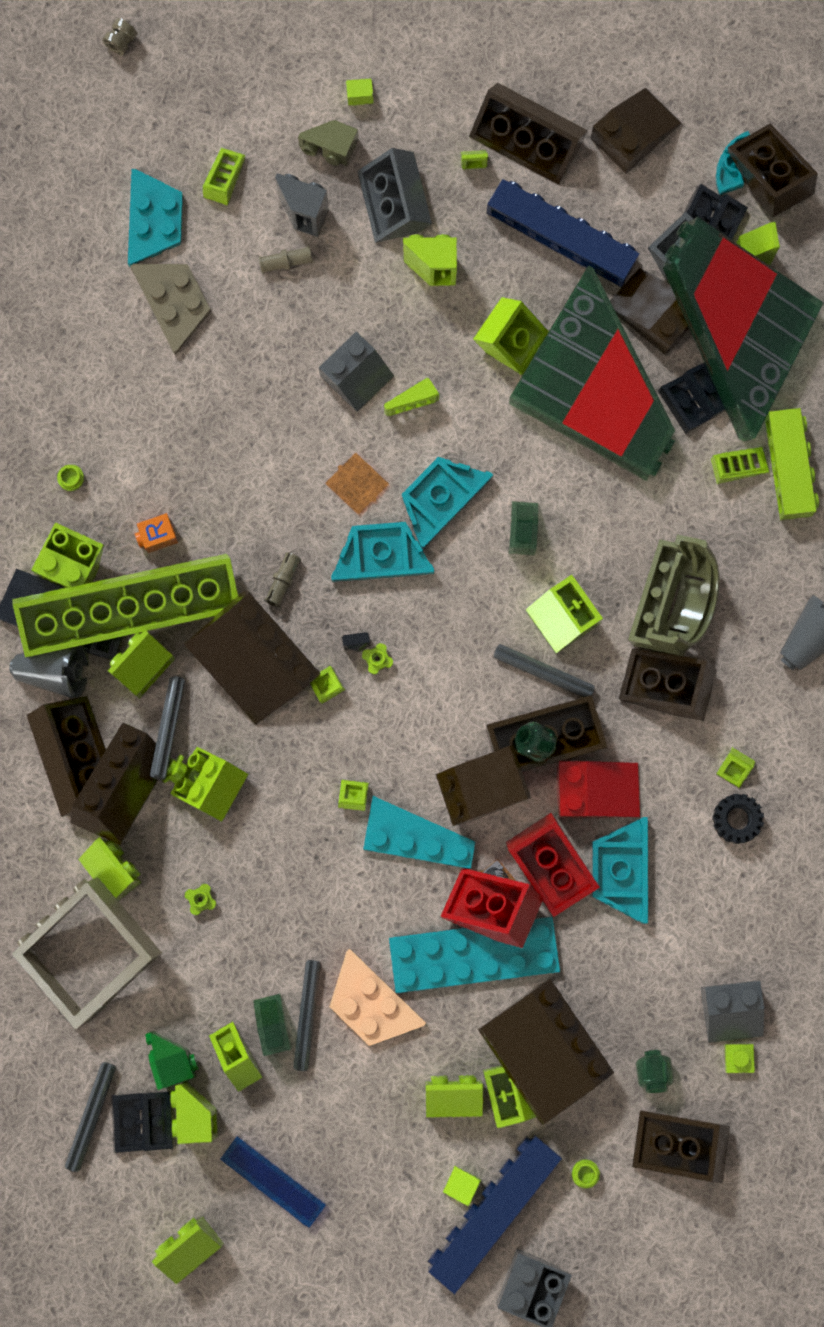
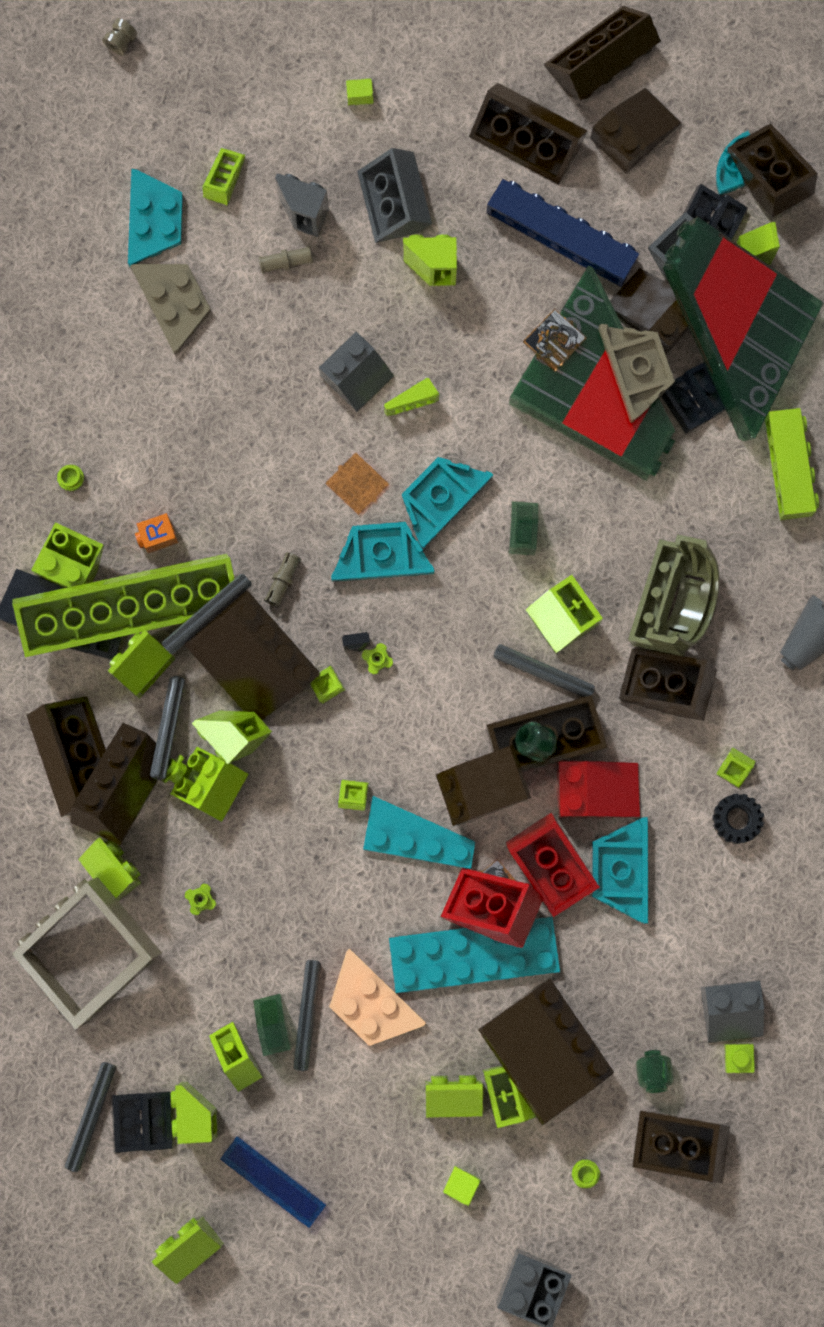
(53, 671): dark grey cone -> none
(169, 1061): green slope -> none
(206, 613): none -> dark grey axle
(232, 733): none -> lime slope
(335, 140): olive slope -> none
(474, 159): lime slope -> none
(493, 1214): dark blue brick -> none
(511, 334): lime slope -> none
(554, 340): none -> piece
(603, 52): none -> dark brown slope
(637, 367): none -> dark tan wing
(719, 470): lime slope -> none

